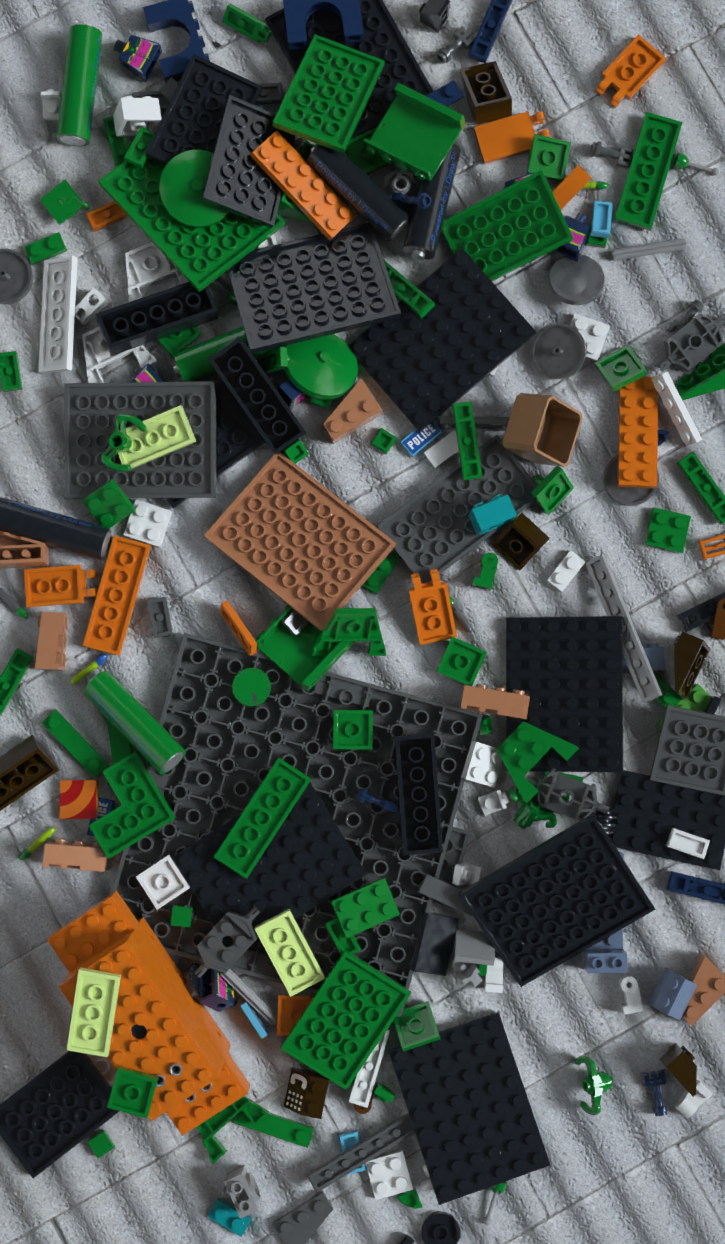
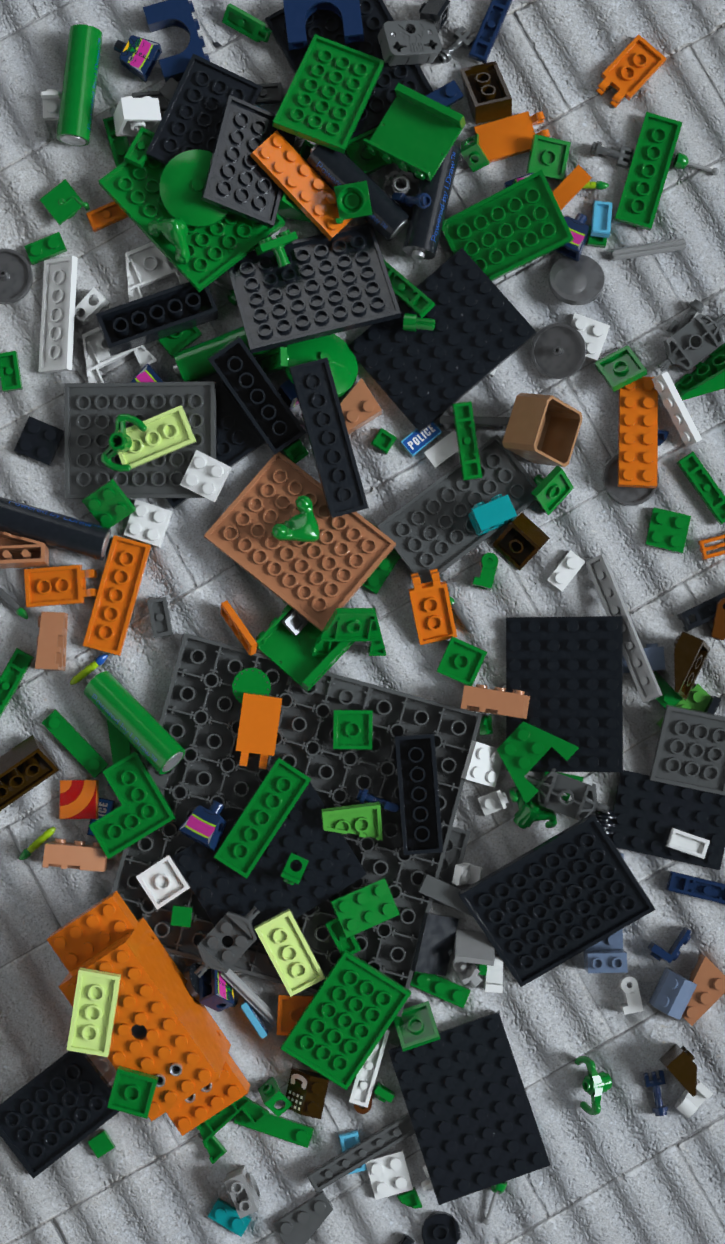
(39, 441): none -> black plate
(176, 233): none -> green head
(205, 476): none -> white plate
(205, 825): none -> dark blue torso
(258, 727): none -> orange tile
(271, 1094): none -> green bracket
(277, 246): none -> green plate
(290, 876): none -> green bracket
(301, 526): none -> green head
(328, 437): none -> black plate
(352, 201): none -> green hat
(354, 819): none -> bright green wing
(409, 42): none -> dark grey axle
(412, 322): none -> green piece
(441, 988): none -> green plate
(473, 153): none -> green bracket
(673, 953): none -> dark blue bracket

